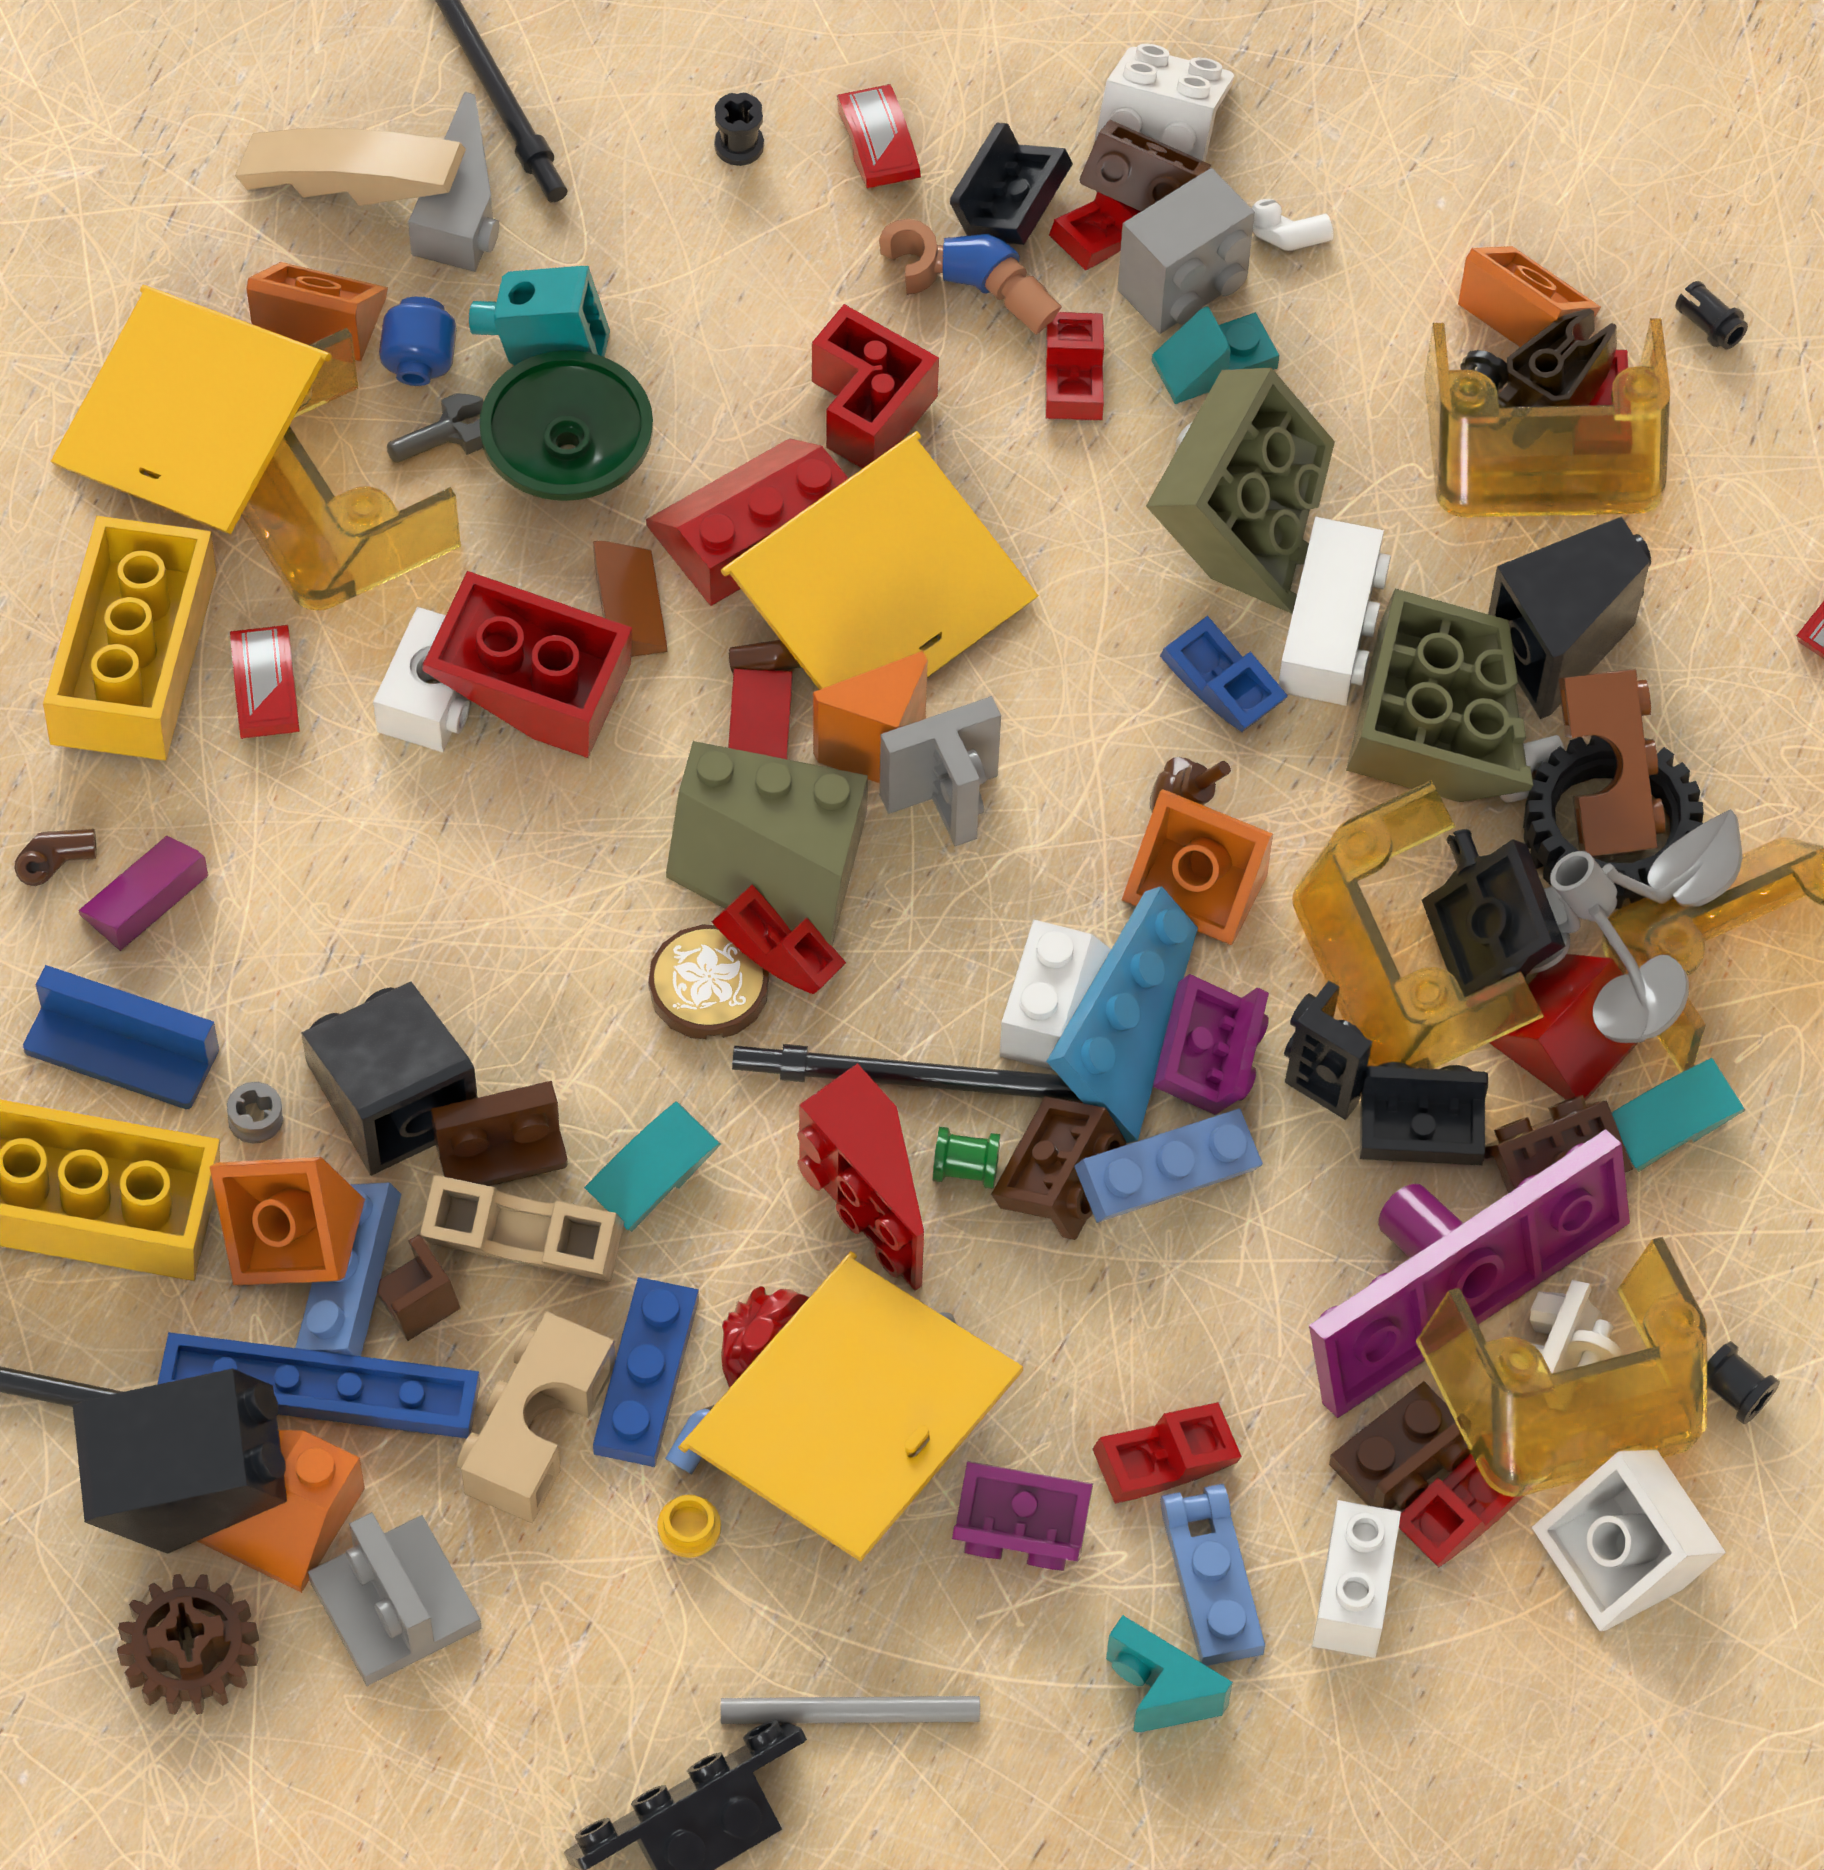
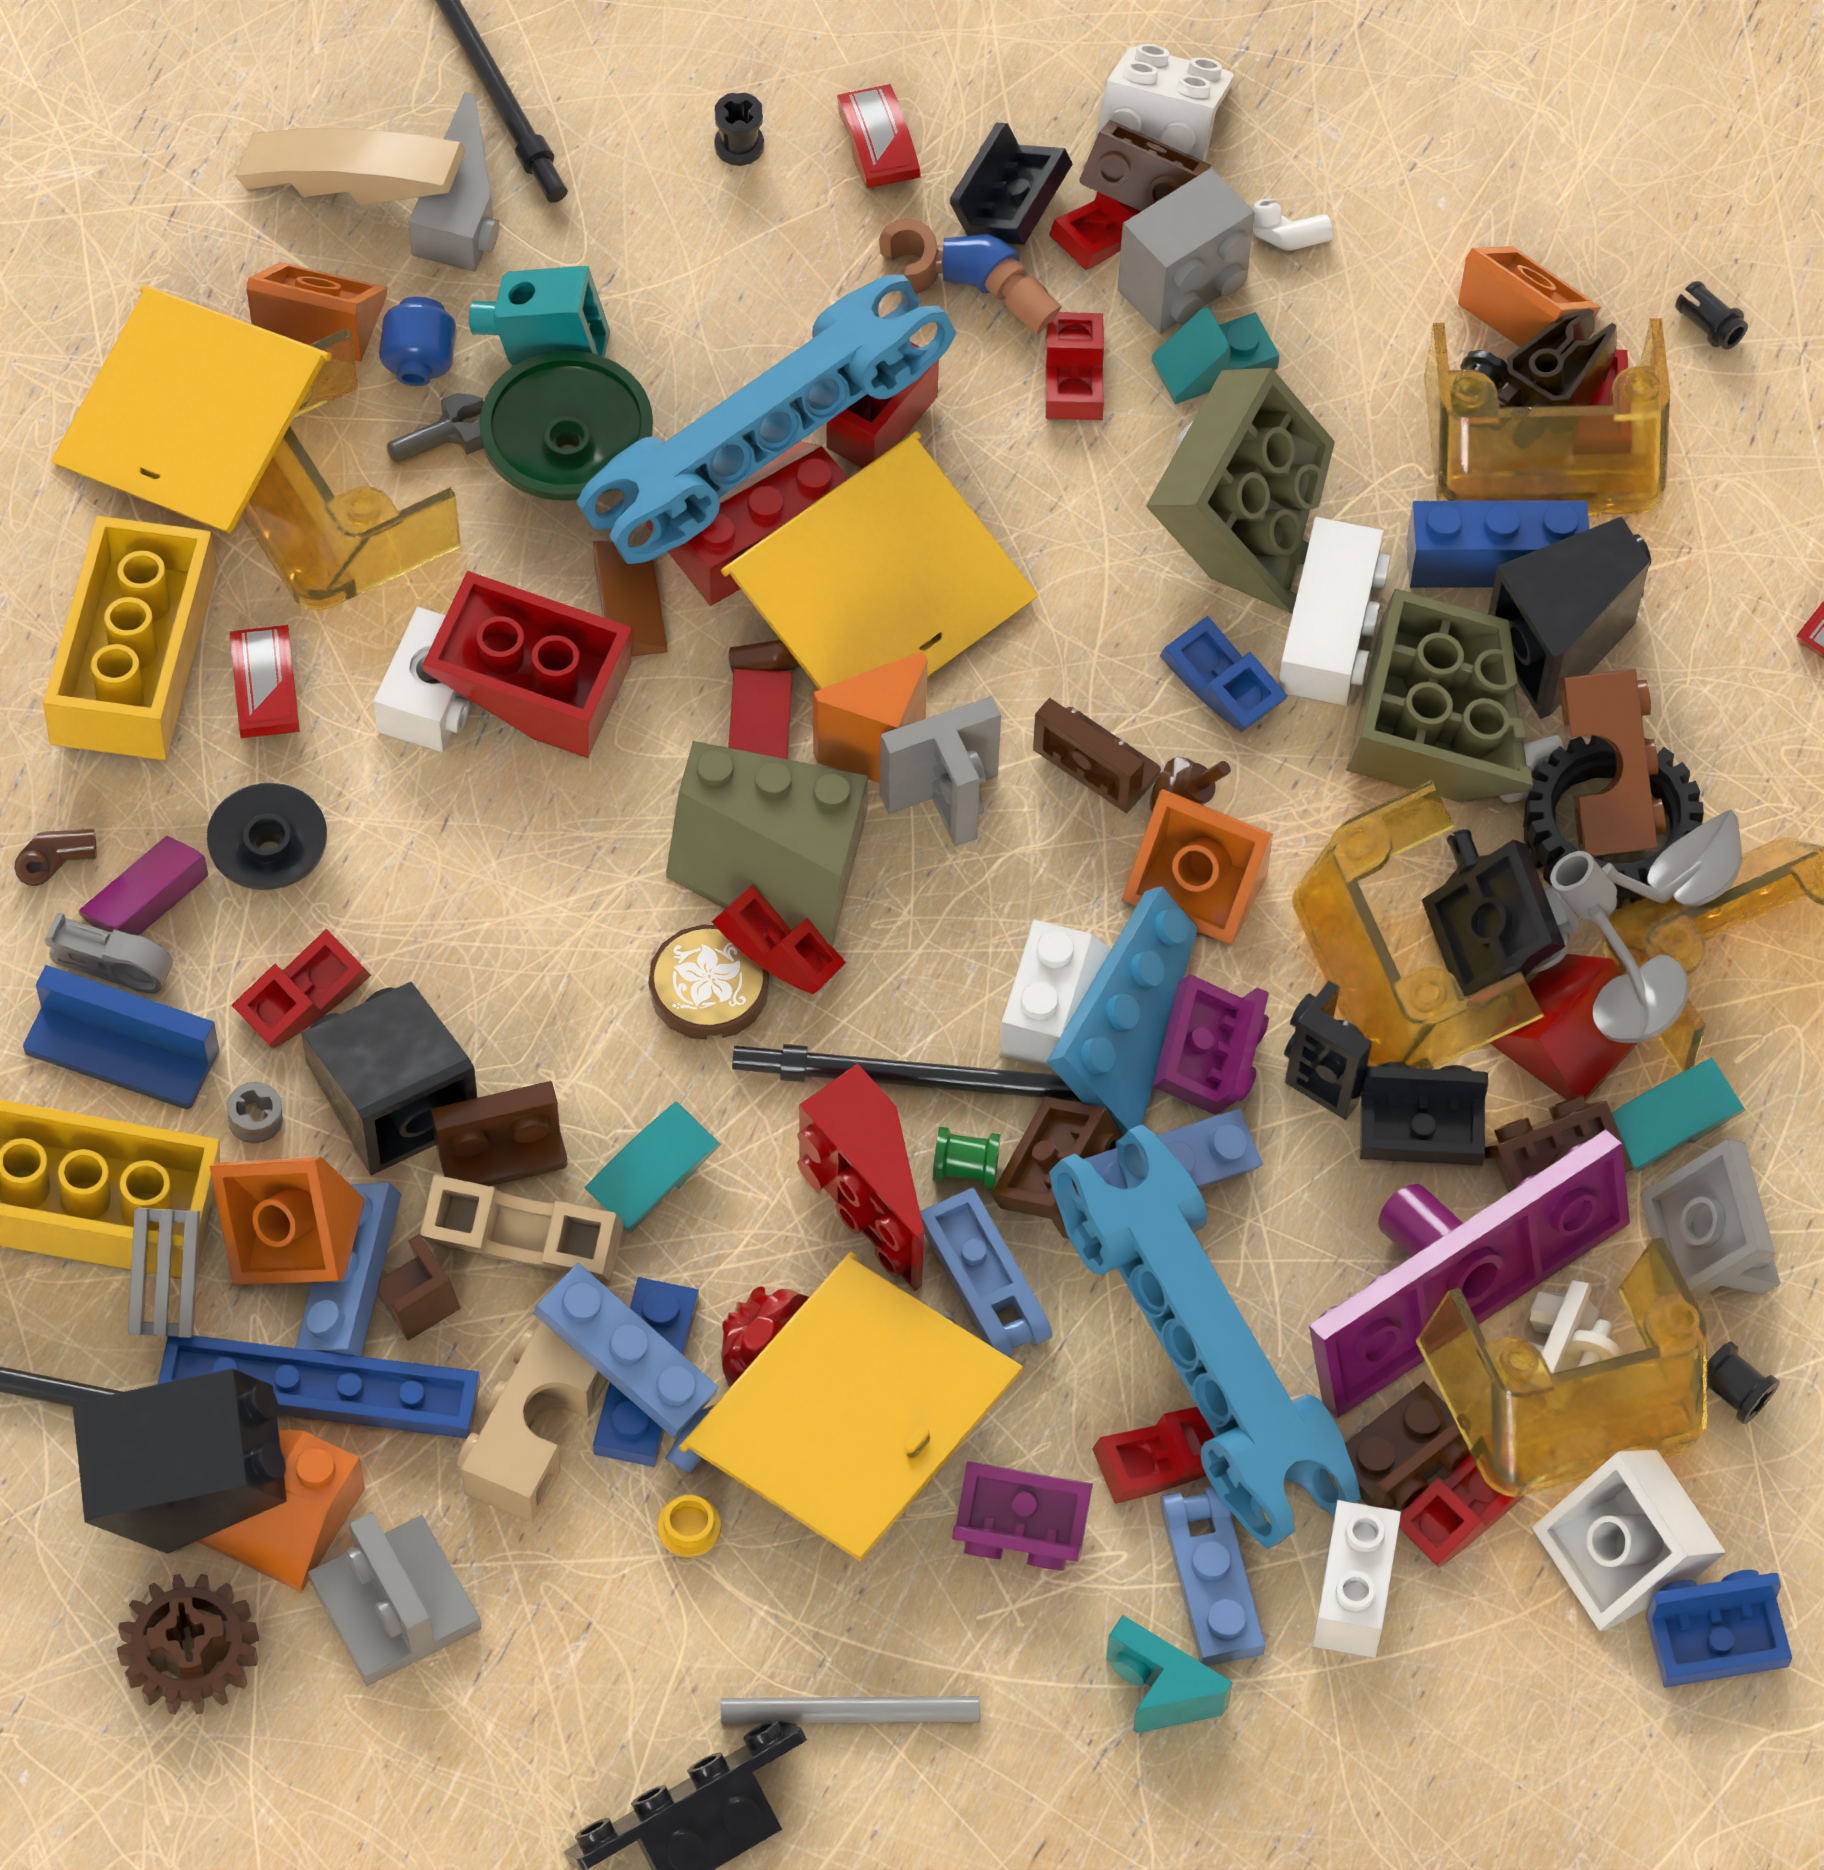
(109, 955): none -> light grey piece
(160, 1326): none -> light grey tile
(267, 815): none -> black dish
(303, 992): none -> red slope
(626, 1350): none -> medium blue plate
(683, 478): none -> dark azure piece
(984, 1272): none -> medium blue plate
(1093, 755): none -> reddish brown bracket
(1255, 1423): none -> dark azure piece
(1466, 540): none -> blue brick
(1714, 1222): none -> light grey bracket
(1718, 1628): none -> blue bracket

